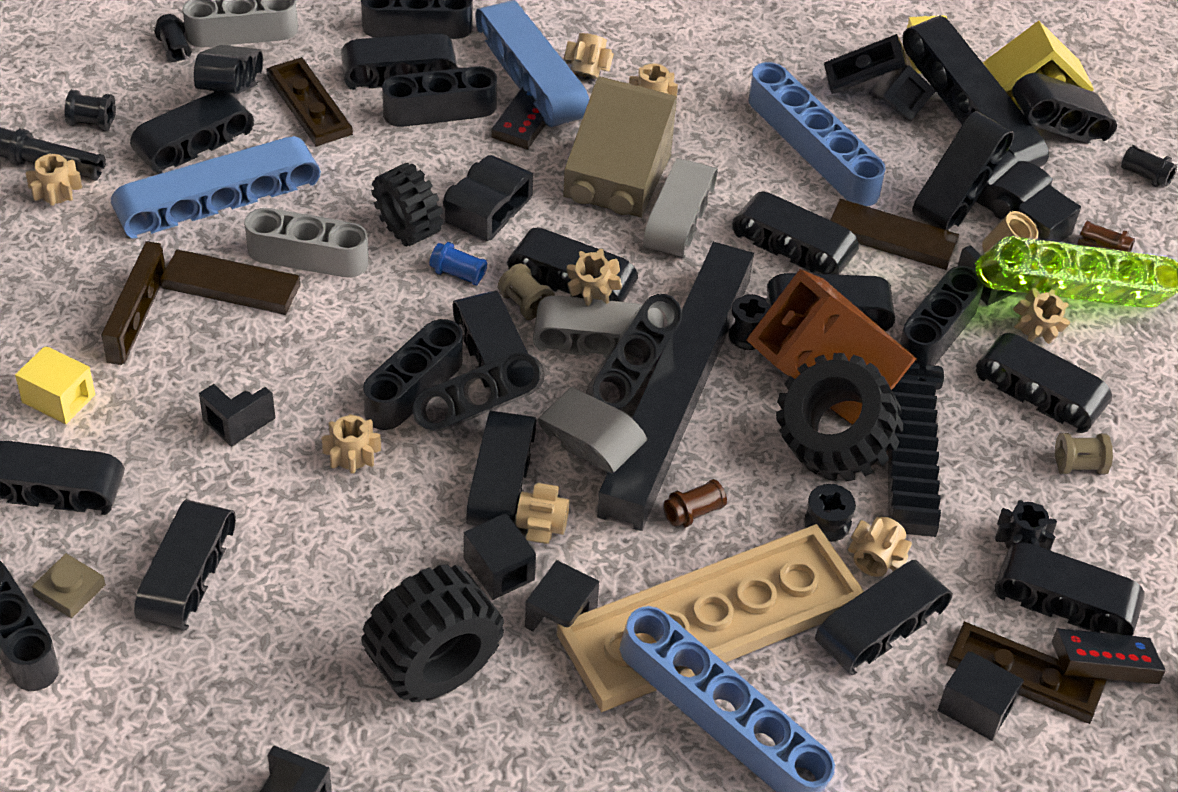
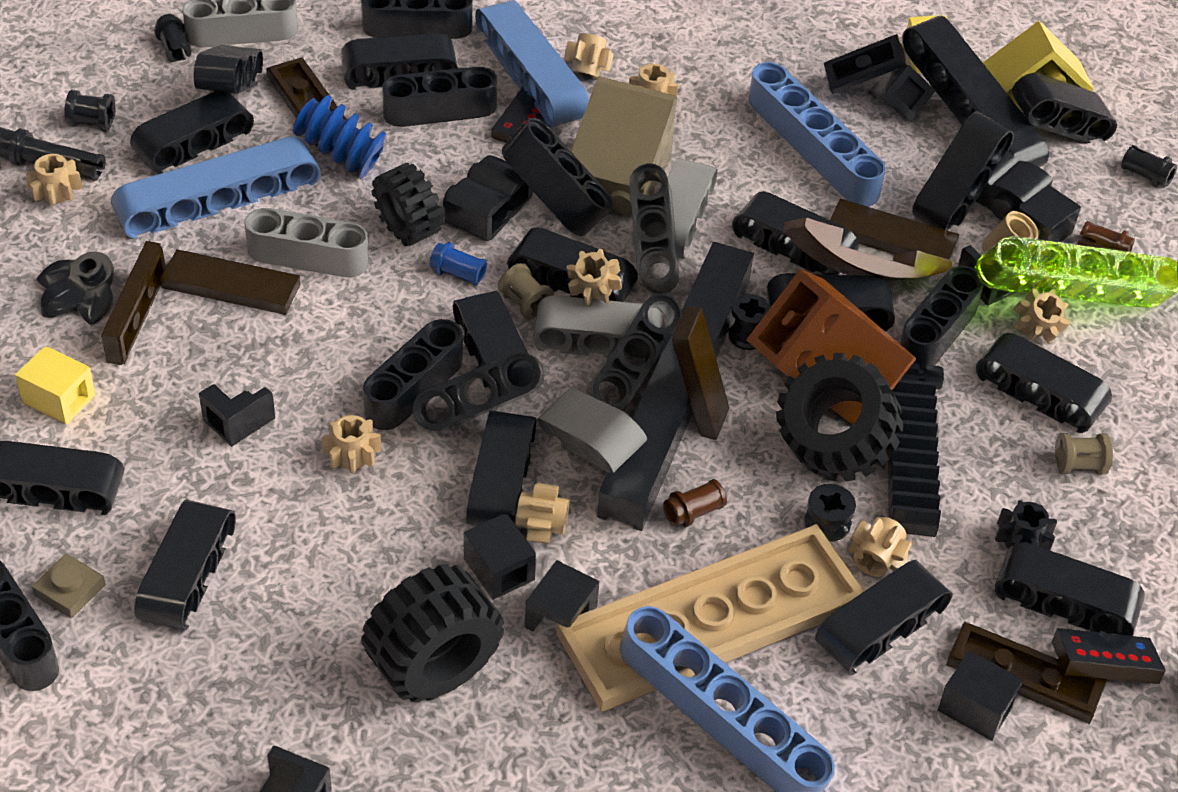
(72, 286): none -> black plate
(339, 135): none -> blue piece
(557, 177): none -> black beam
(648, 210): none -> black beam
(700, 372): none -> dark brown tile
(824, 245): none -> slope

